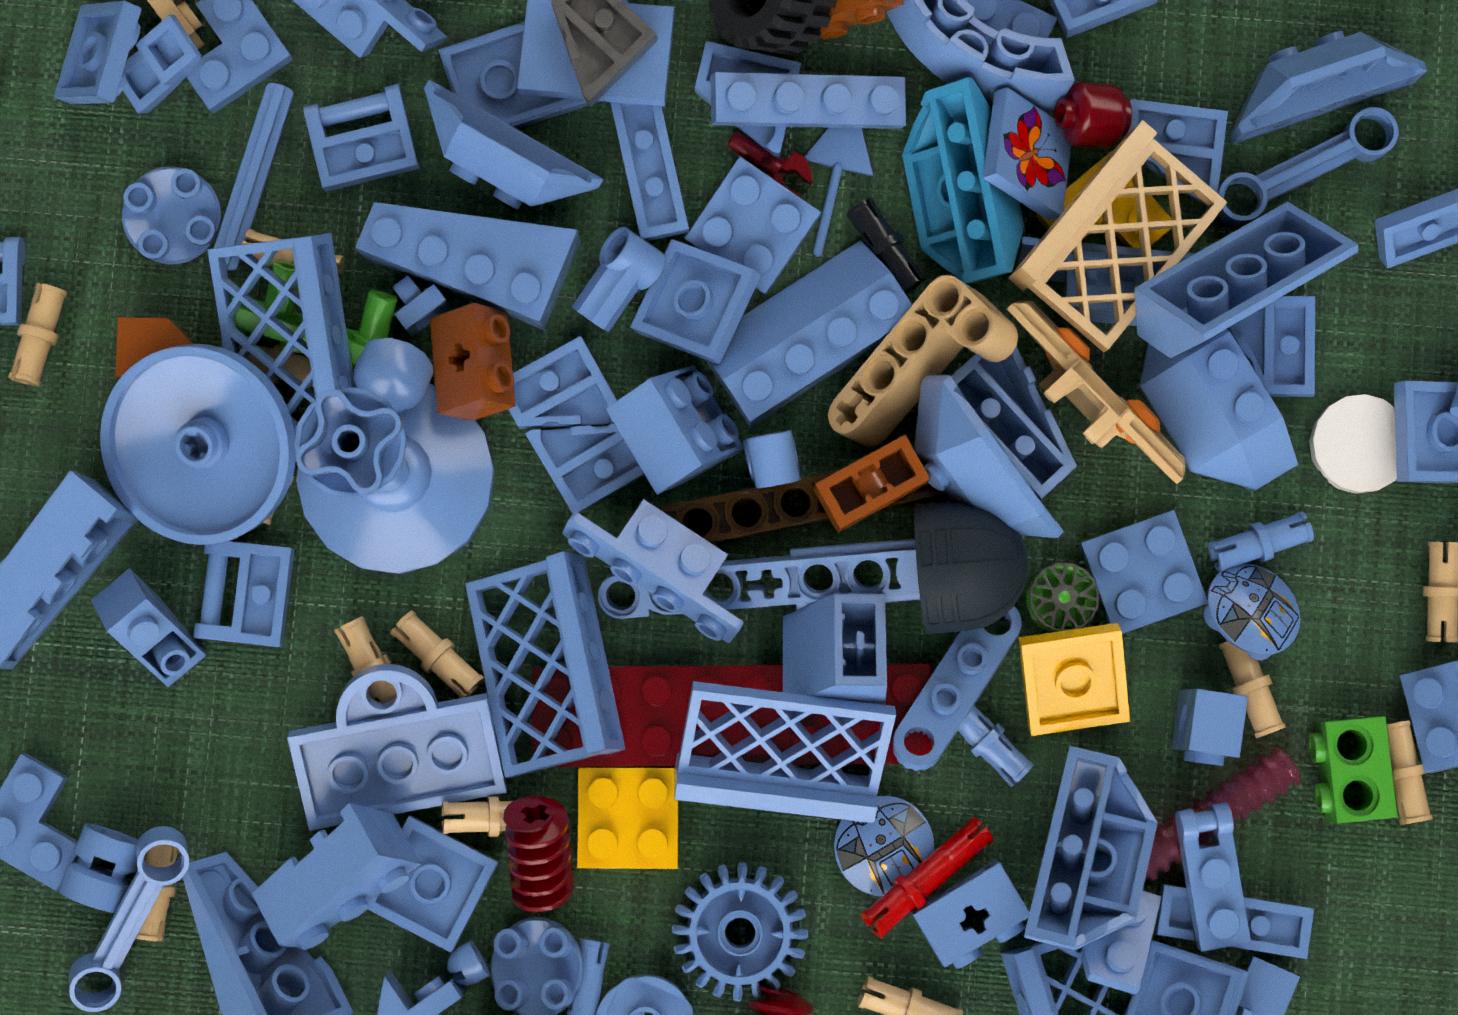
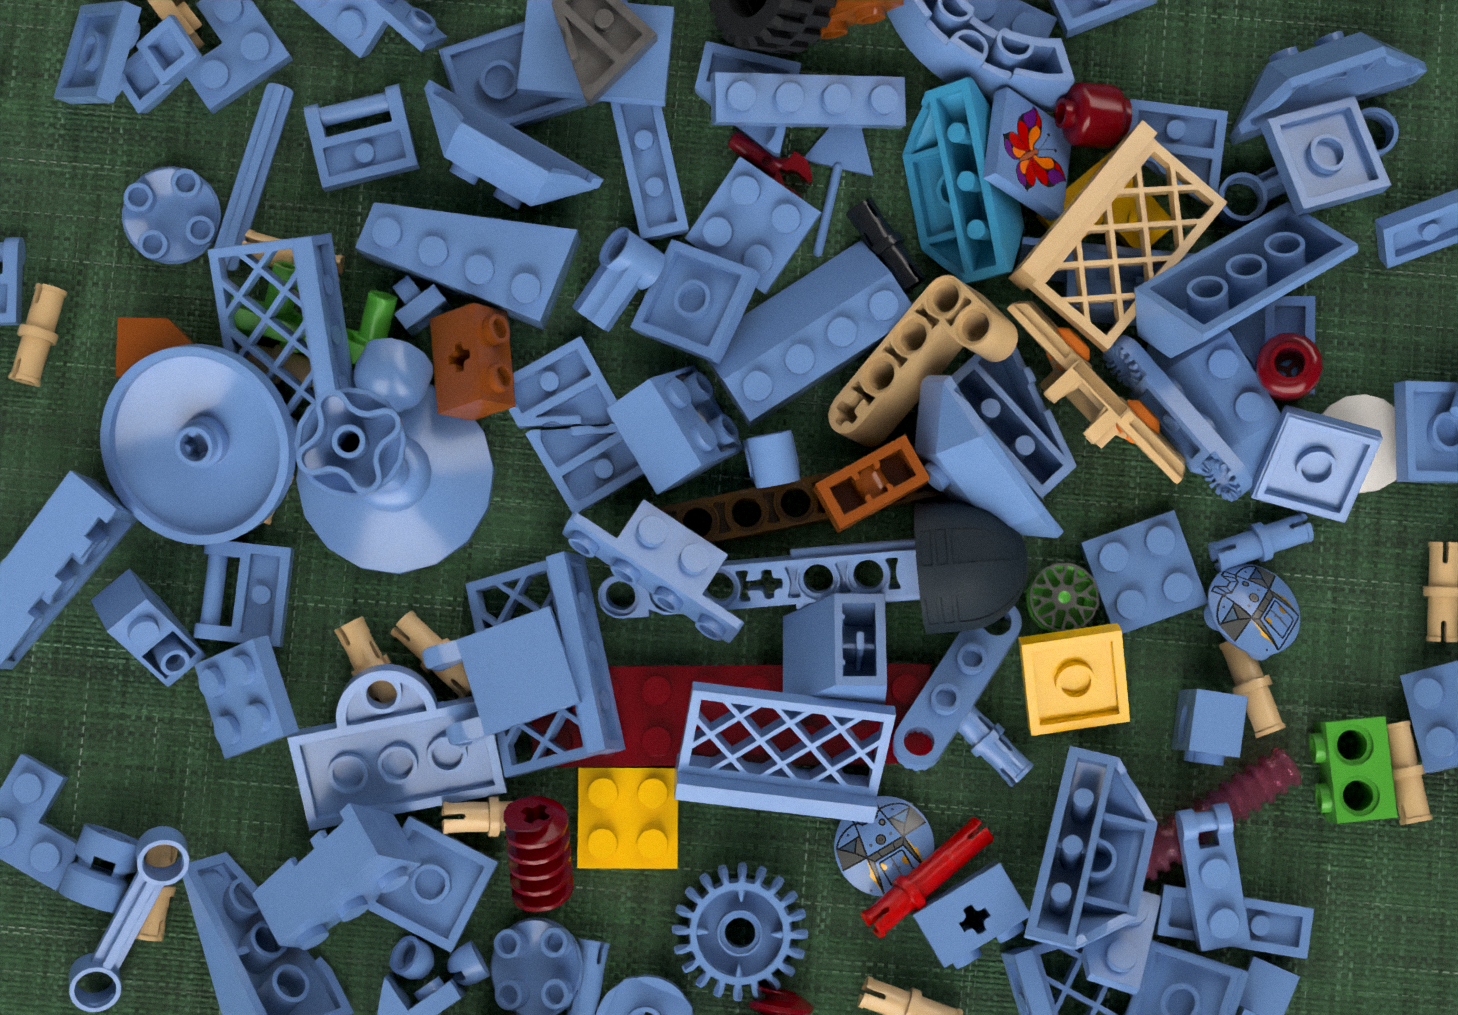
(246, 697): none -> medium blue plate
(412, 958): none -> medium blue hinge
(513, 674): none -> medium blue flag
(1180, 422): none -> medium blue plate
(1297, 351): none -> dark red head
(1315, 463): none -> tile
(1325, 155): none -> medium blue plate

